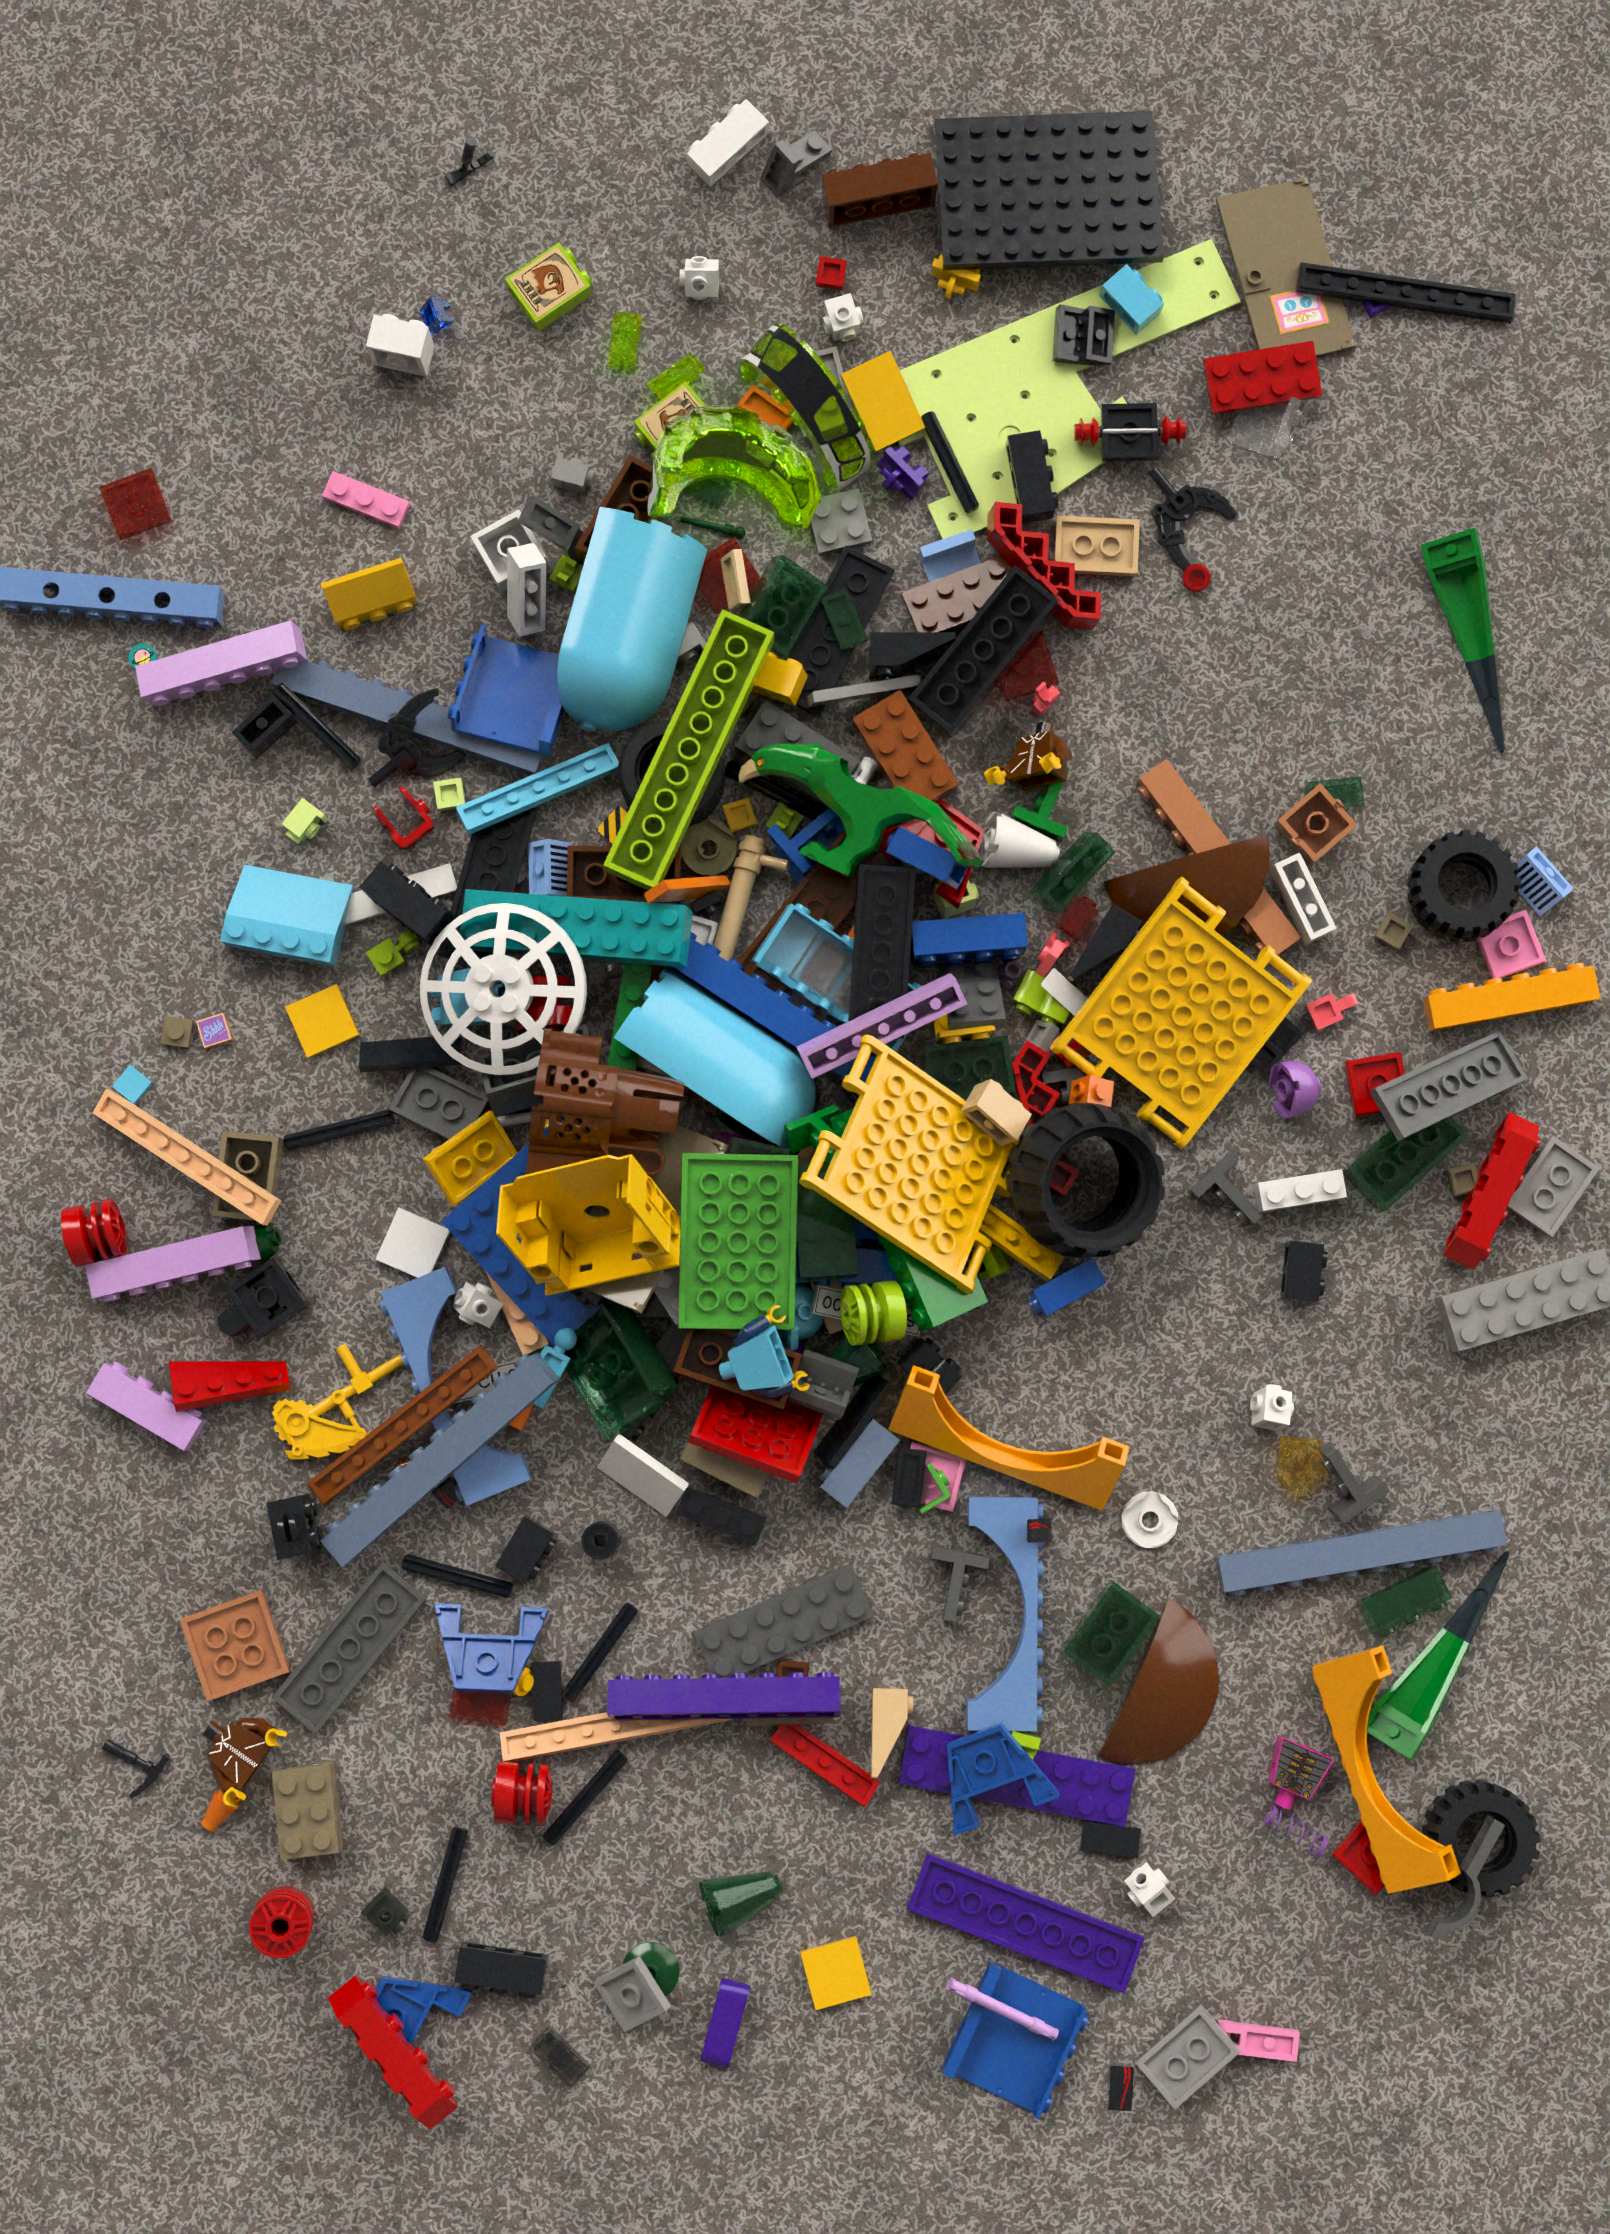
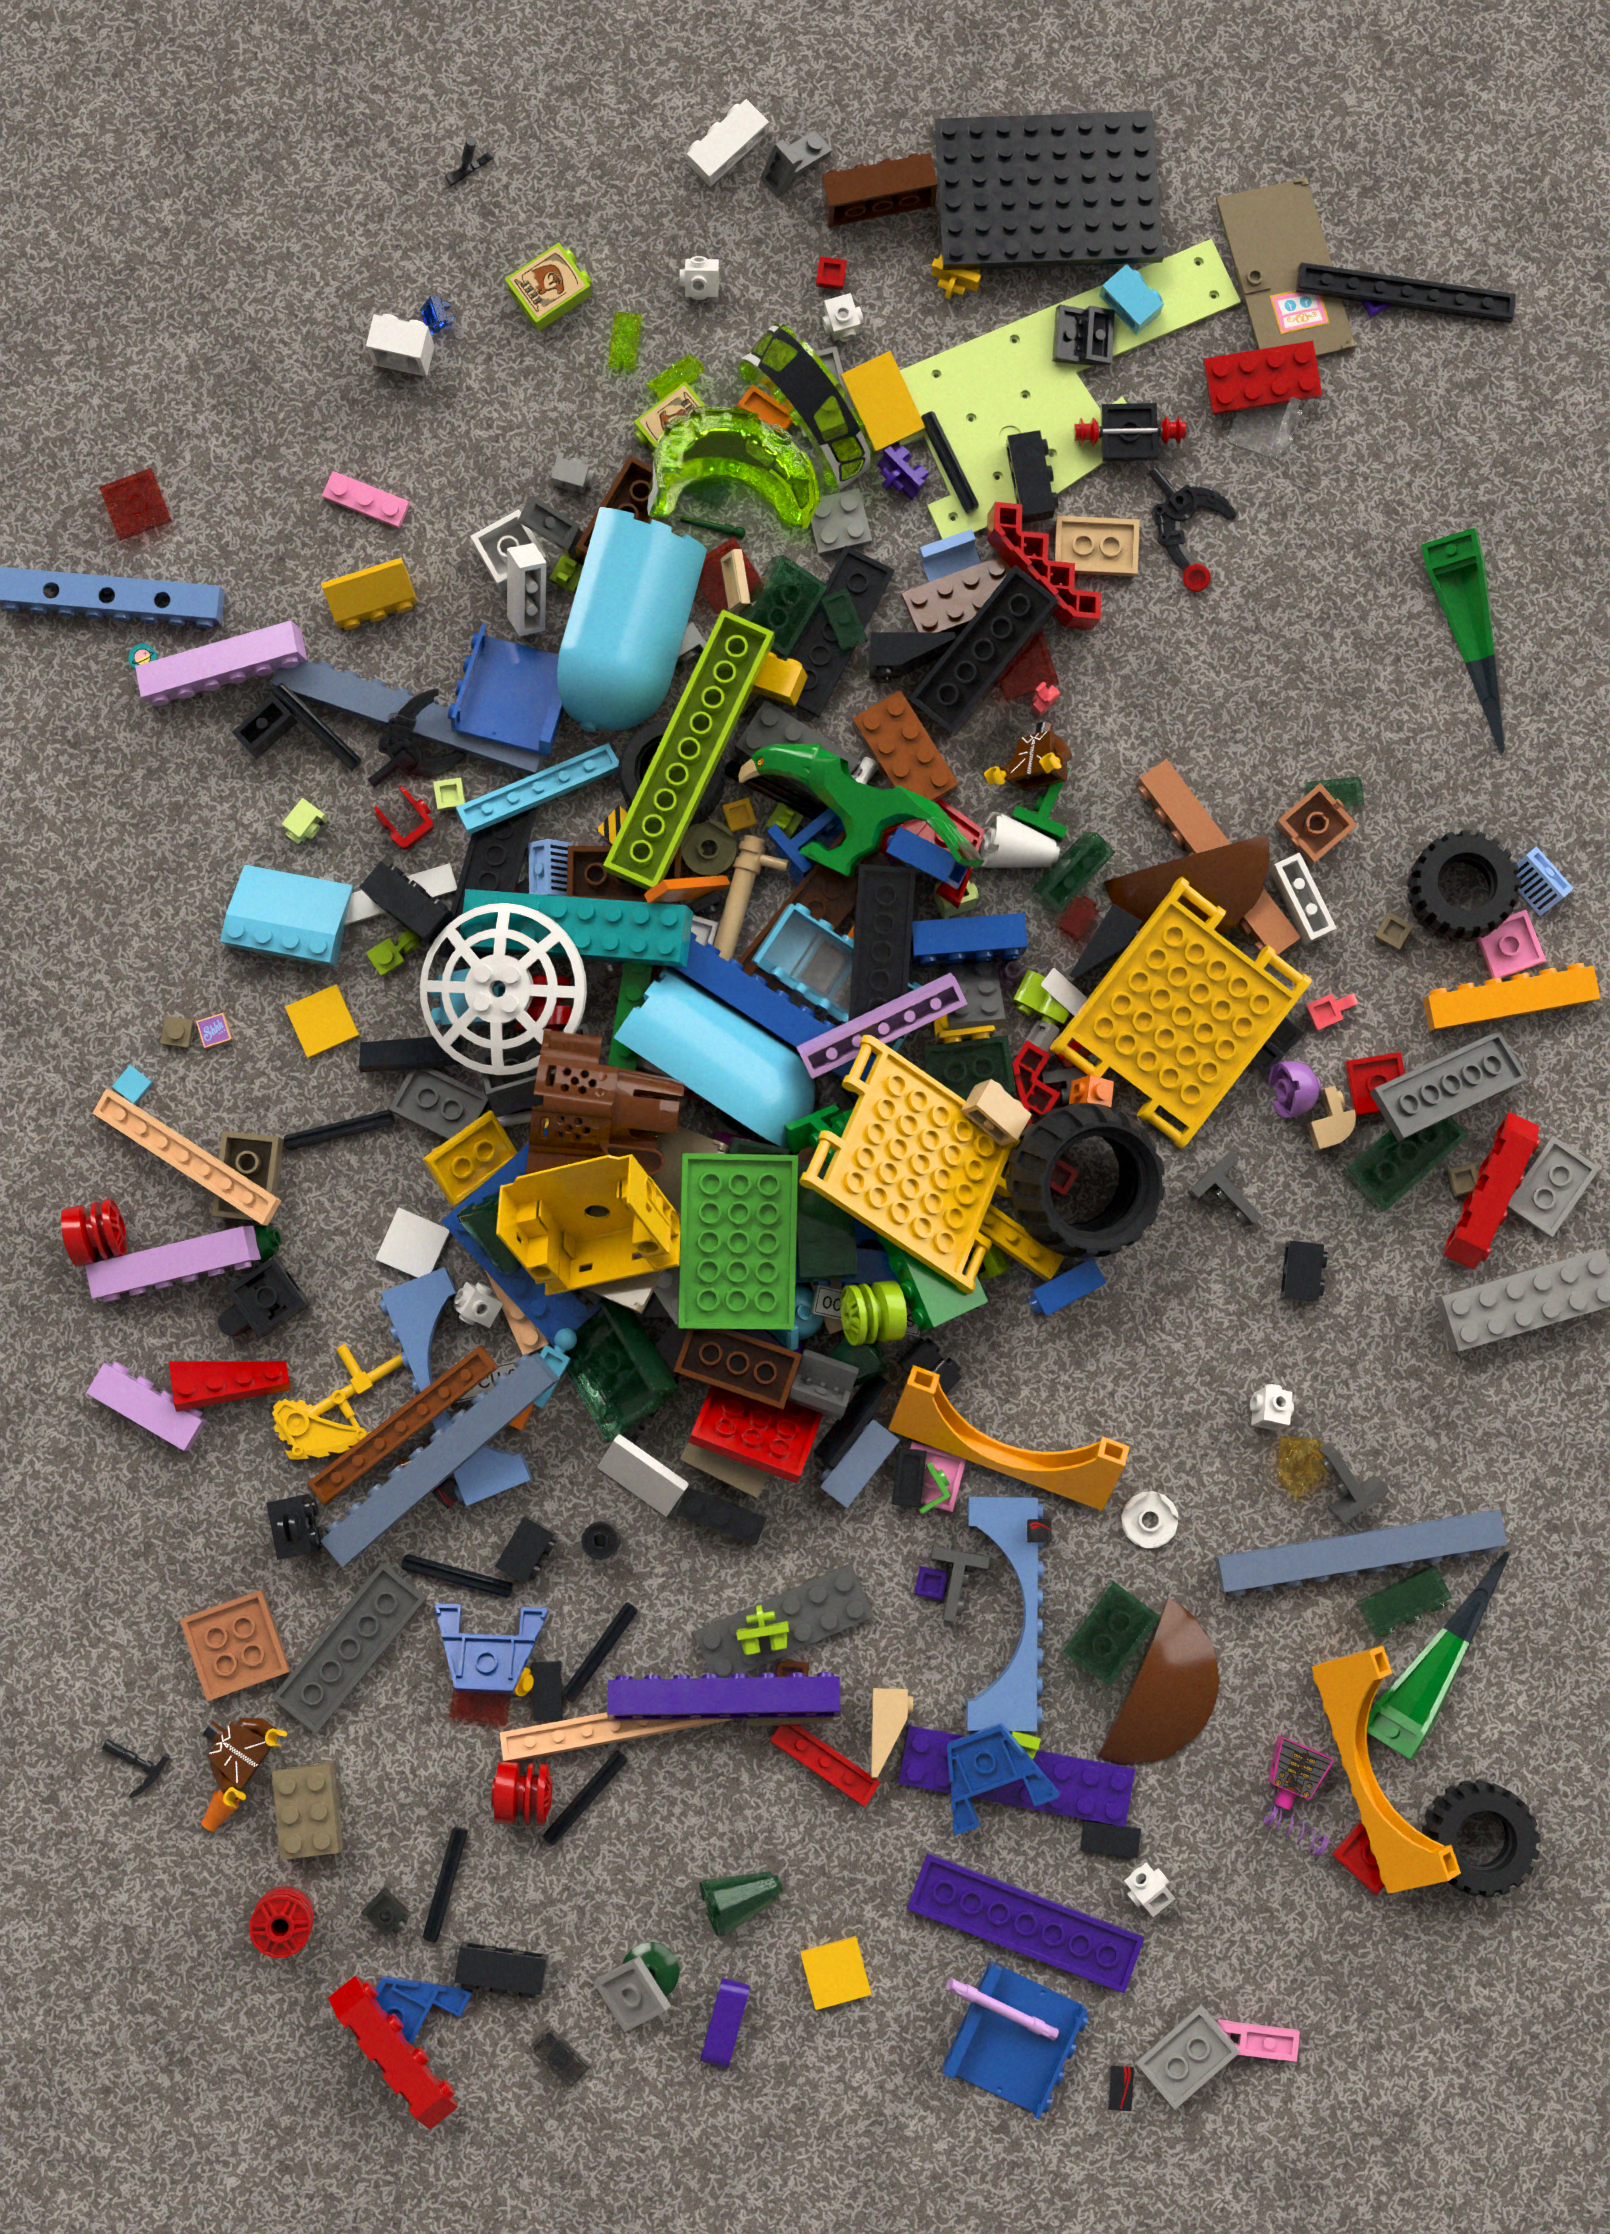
(481, 1225): none -> clear green cone
(750, 1635): none -> lime hips
(760, 1360): medium azure torso -> none
(863, 690): light grey tile -> none
(931, 1583): none -> dark purple tile
(1050, 954): coral plate -> none
(1300, 1190): white brick -> none
(1336, 1126): none -> tan brick
(1471, 1868): dark grey piece -> none

